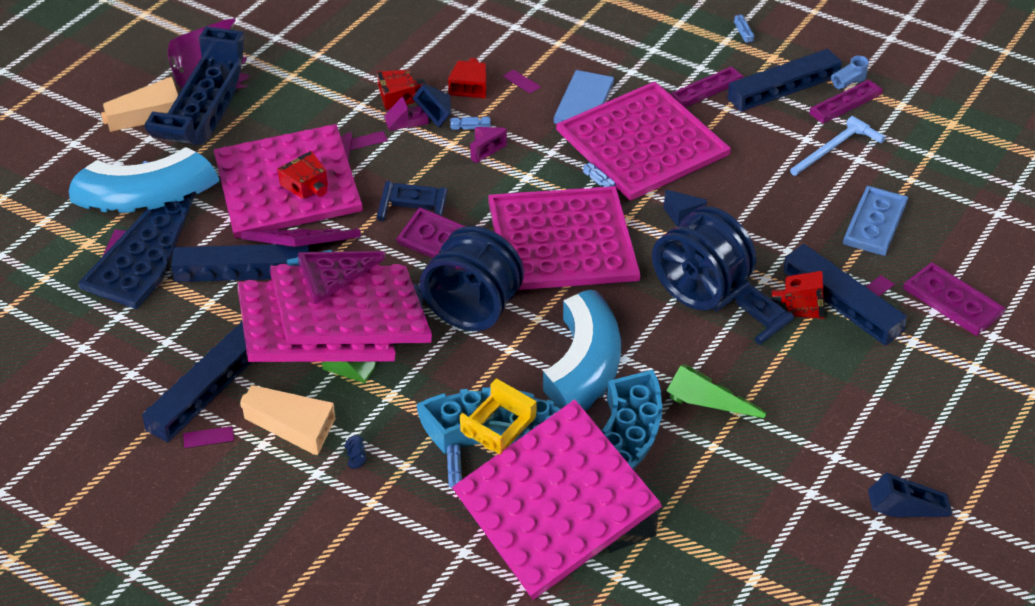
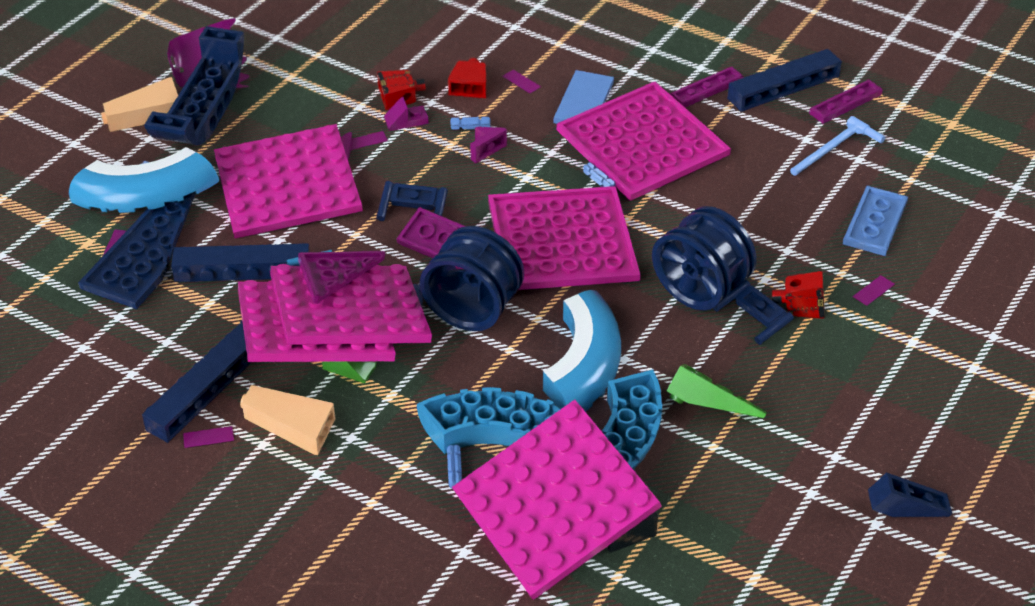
(300, 237): magenta tile -> none
(304, 176): red torso -> none
(355, 451): dark blue piece -> none
(434, 103): dark blue slope -> none
(511, 400): yellow panel -> none
(681, 205): dark blue slope -> none
(744, 28): medium blue axle -> none
(849, 296): dark blue brick -> none
(854, 72): medium blue piece -> none
(954, 298): magenta tile -> none

